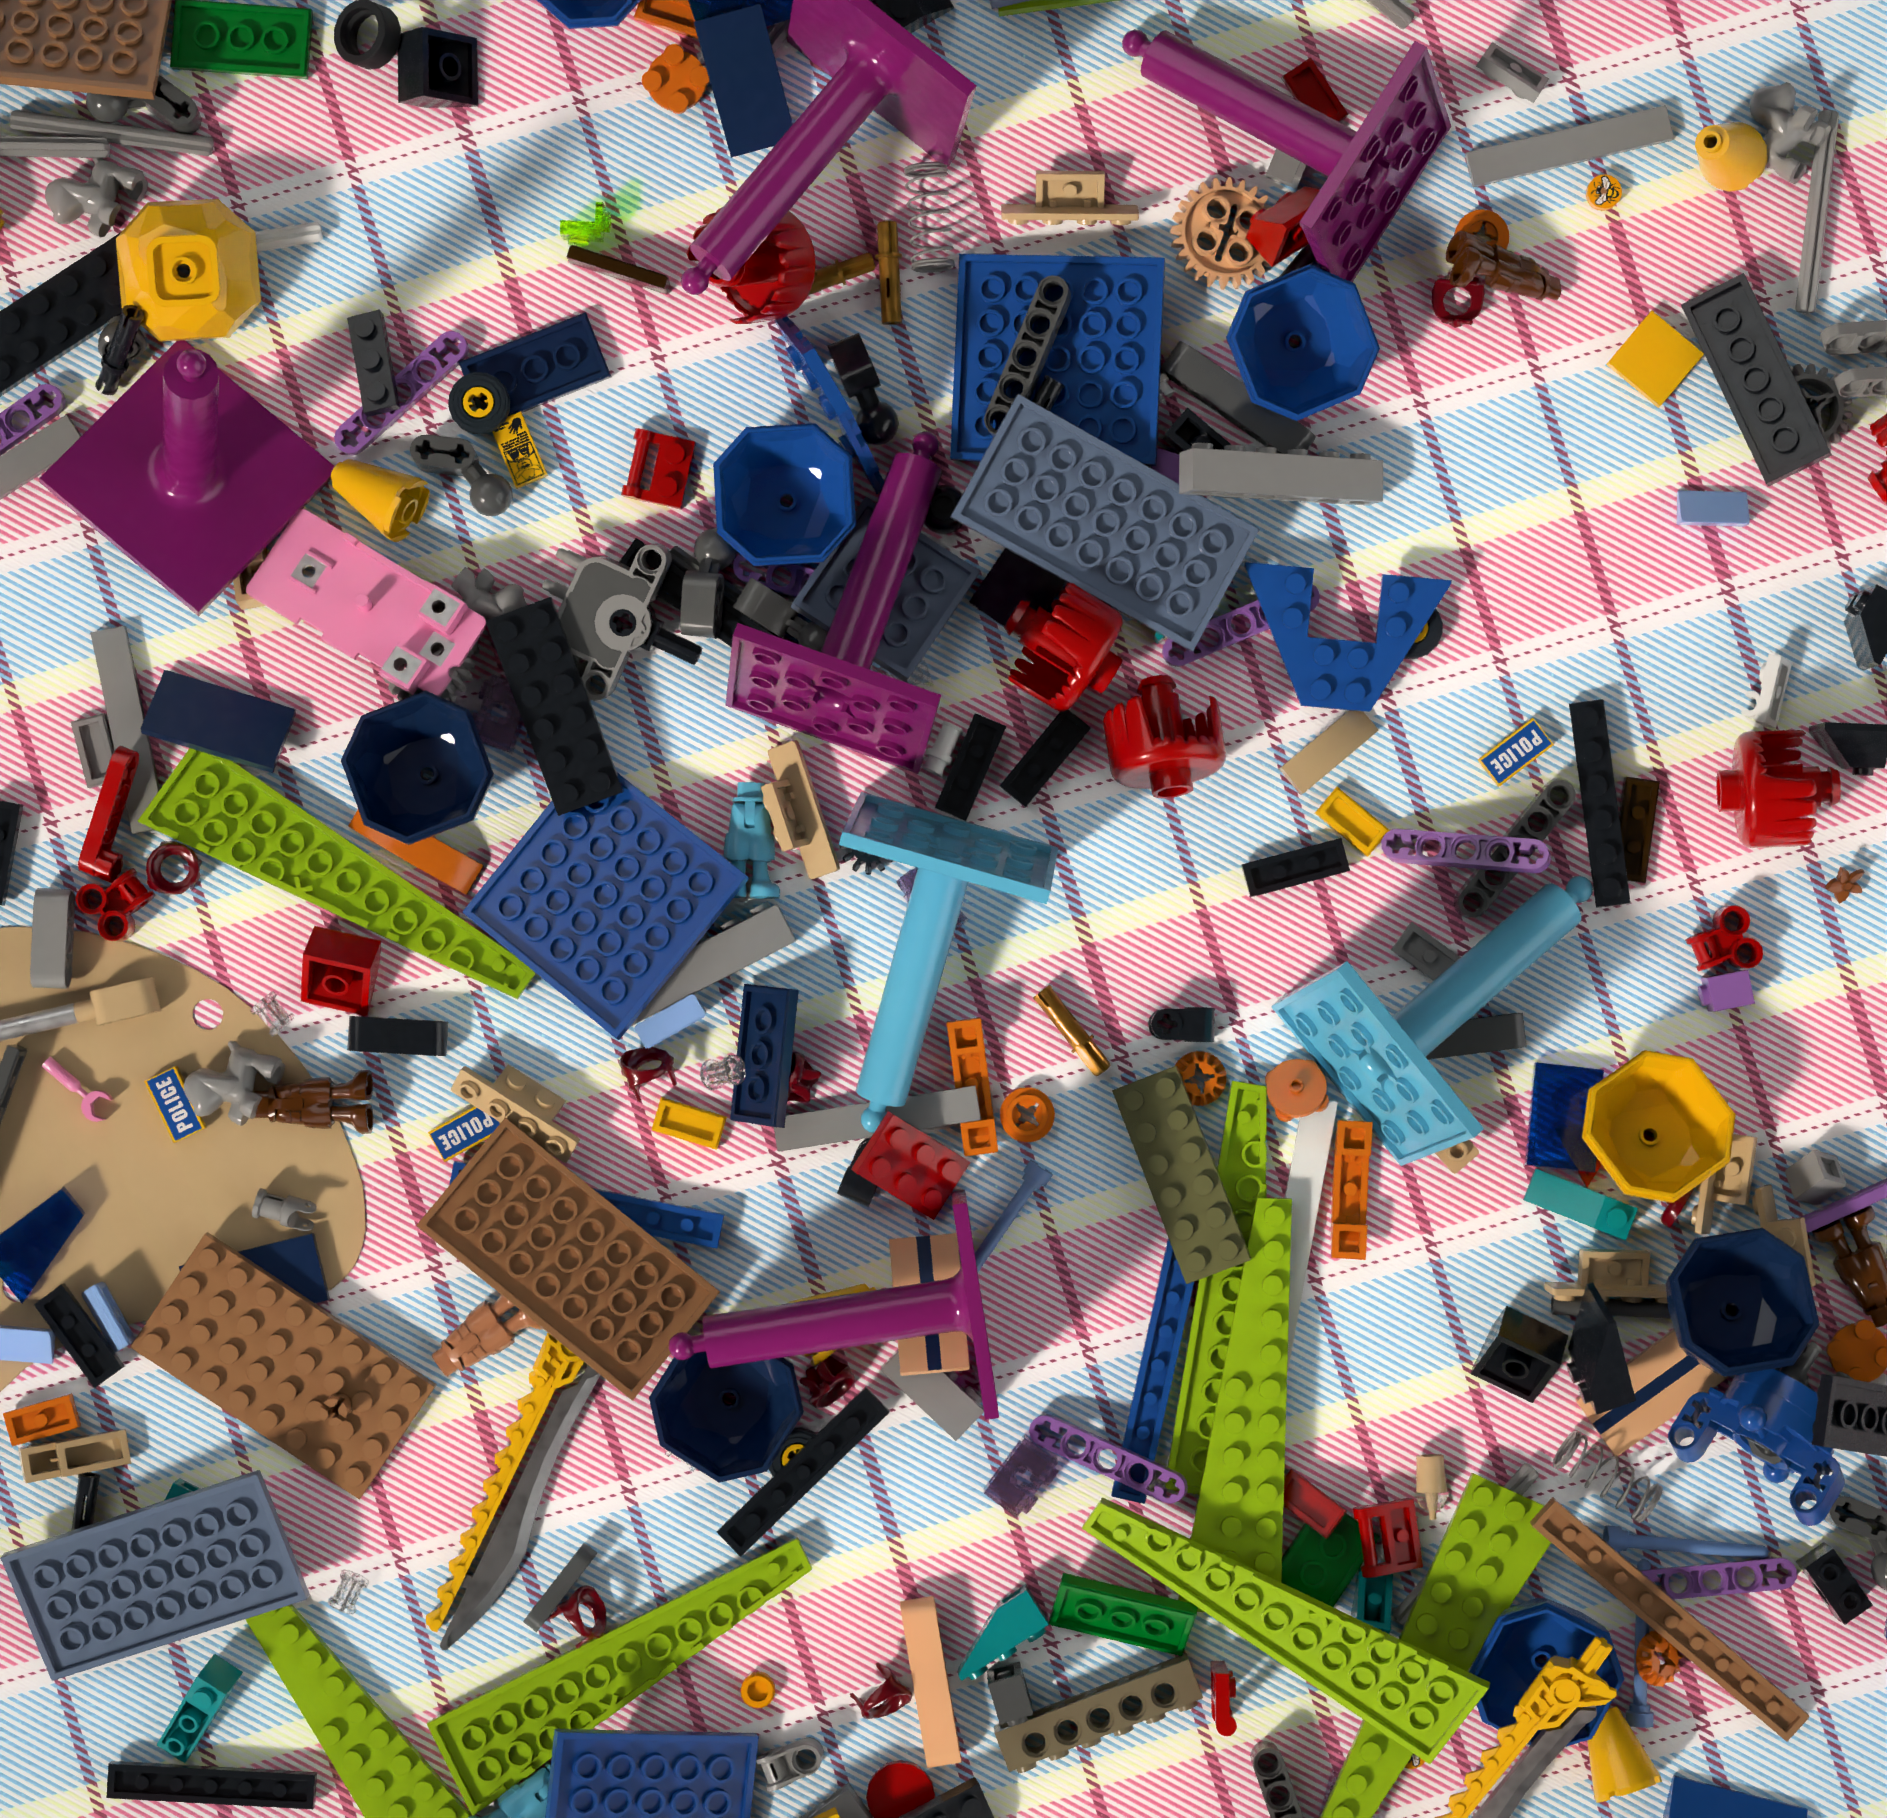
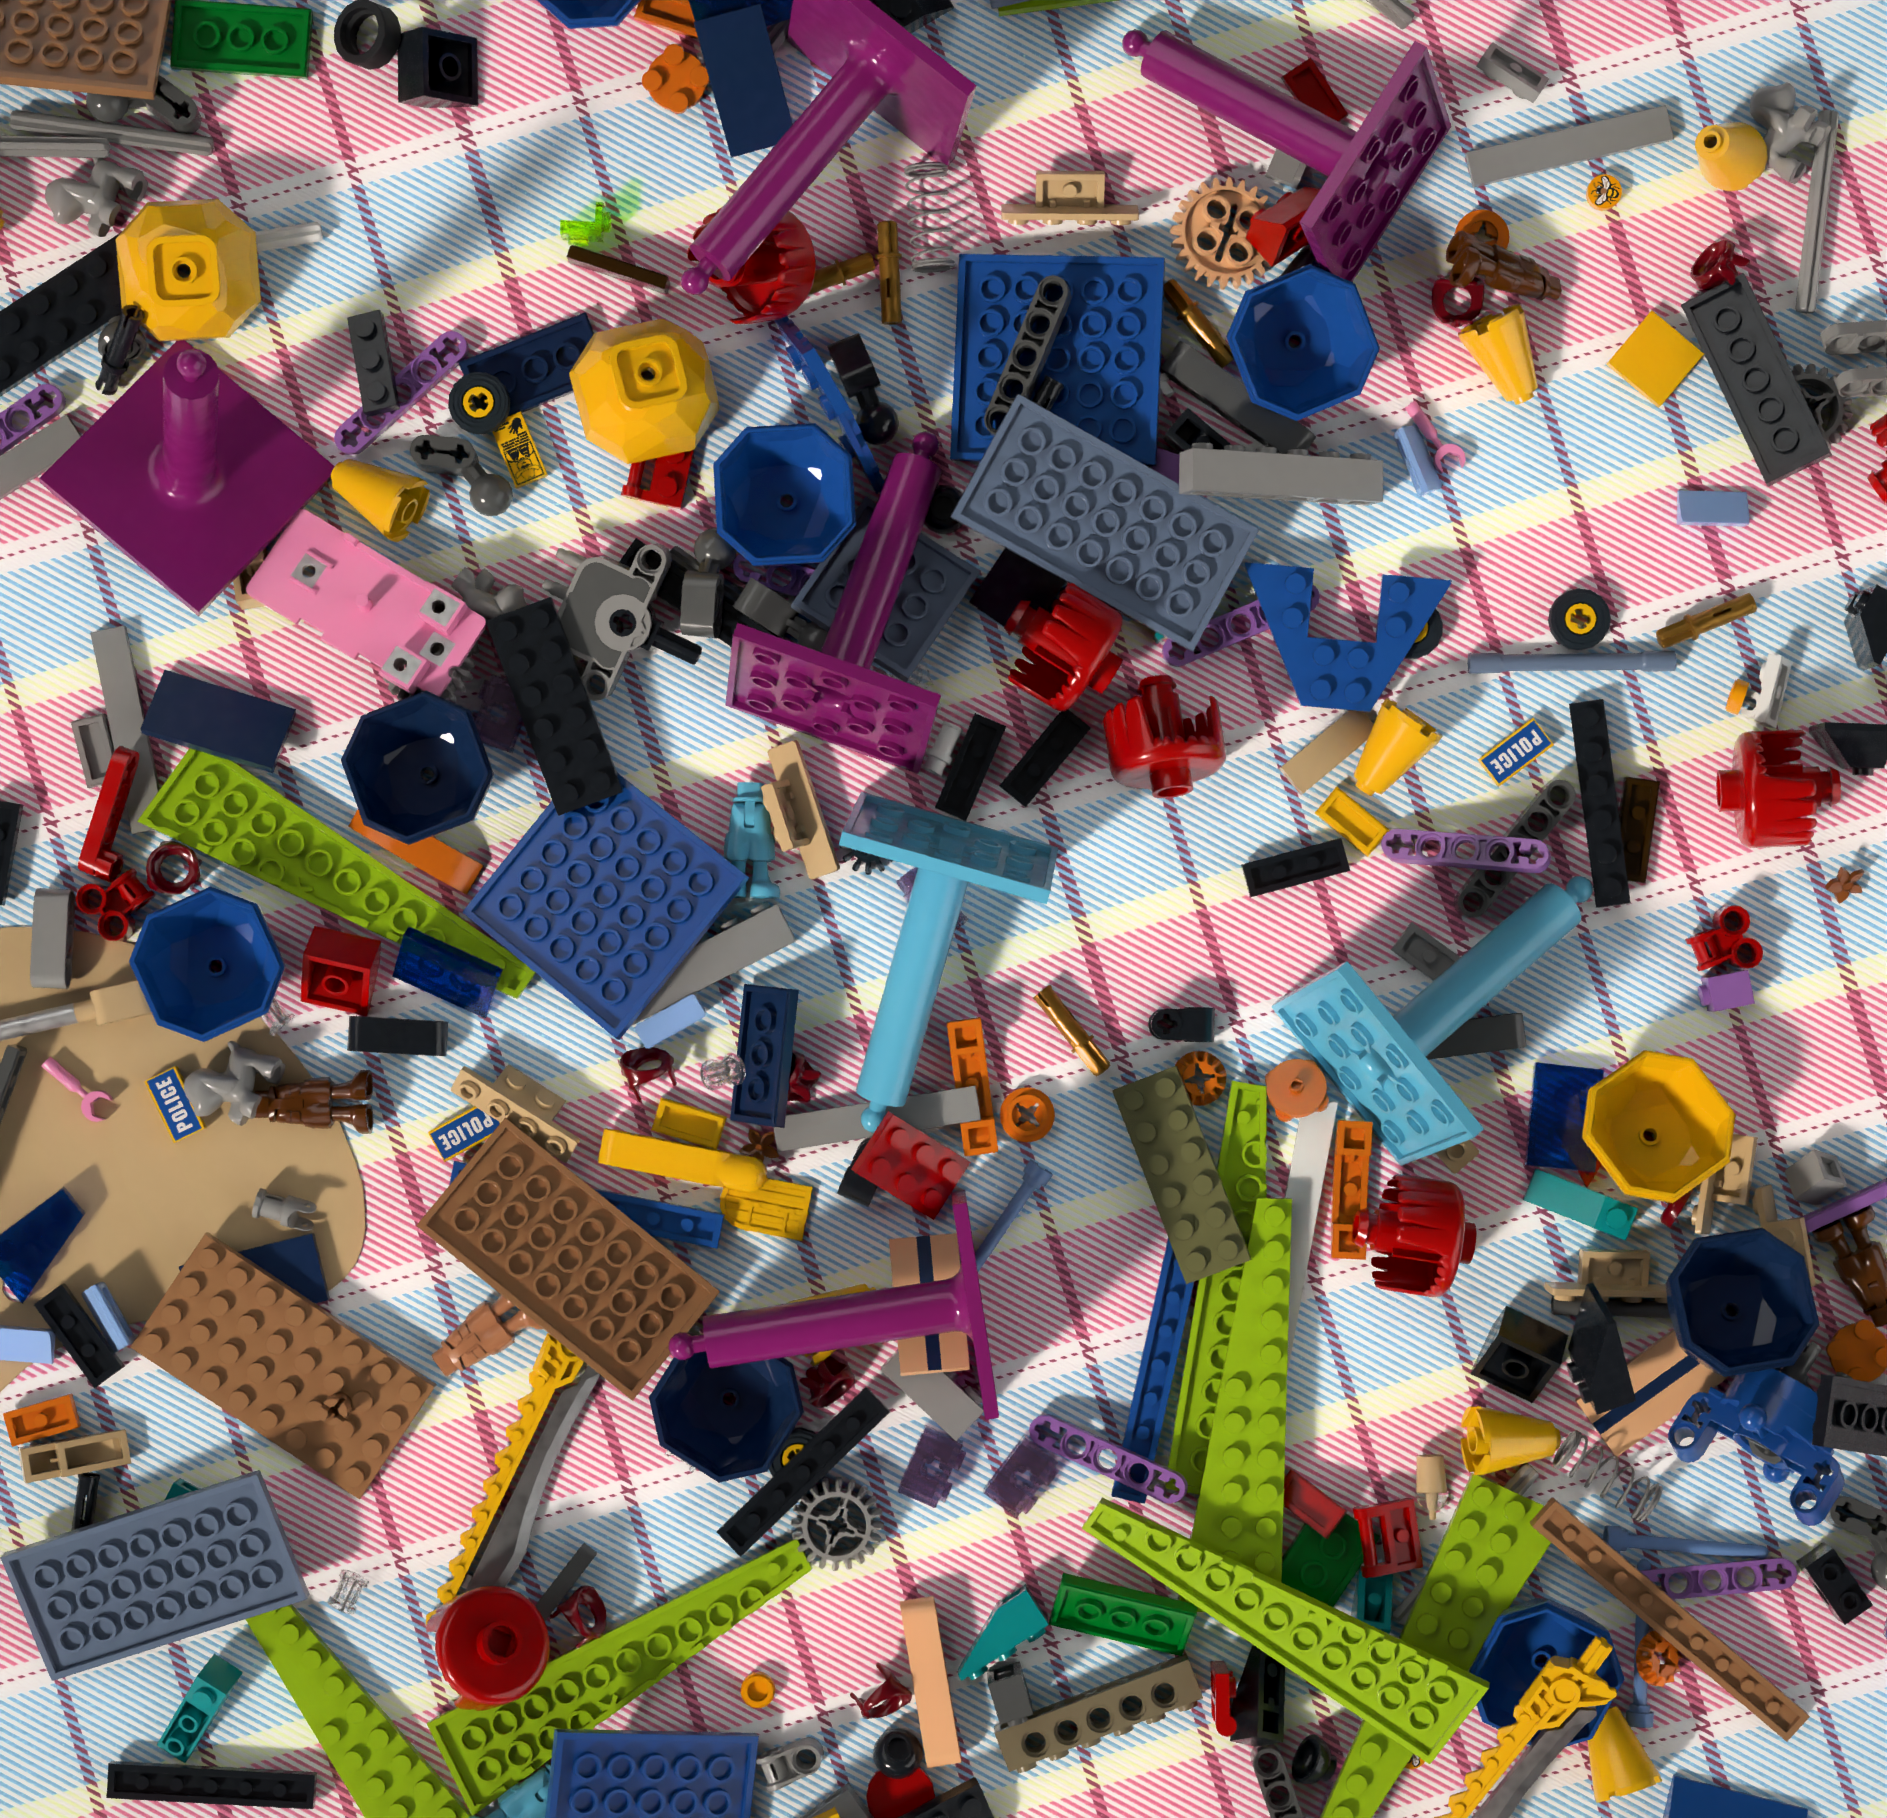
(176, 959): none -> blue rock
(447, 972): none -> clear blue tile
(490, 1646): none -> red piece
(641, 416): none -> yellow rock
(681, 1161): none -> yellow piece
(760, 1146): none -> dark orange plant
(774, 1209): none -> yellow window
(852, 1529): none -> light grey gear
(897, 1753): none -> black piece
(917, 1482): none -> clear purple brick
(1198, 323): none -> pearl gold axle
(1259, 1701): none -> black slope
(1313, 1761): none -> black piece
(1393, 747): none -> yellow cone
(1417, 460): none -> light blue slope
(1420, 1235): none -> red piece
(1430, 433): none -> bright pink piece
(1496, 663): none -> sand blue piece
(1503, 352): none -> yellow cone
(1504, 1439): none -> yellow cone
(1567, 632): none -> black bush
(1705, 621): none -> pearl gold axle
(1717, 265): none -> dark red piece
(1736, 696): none -> light orange tile

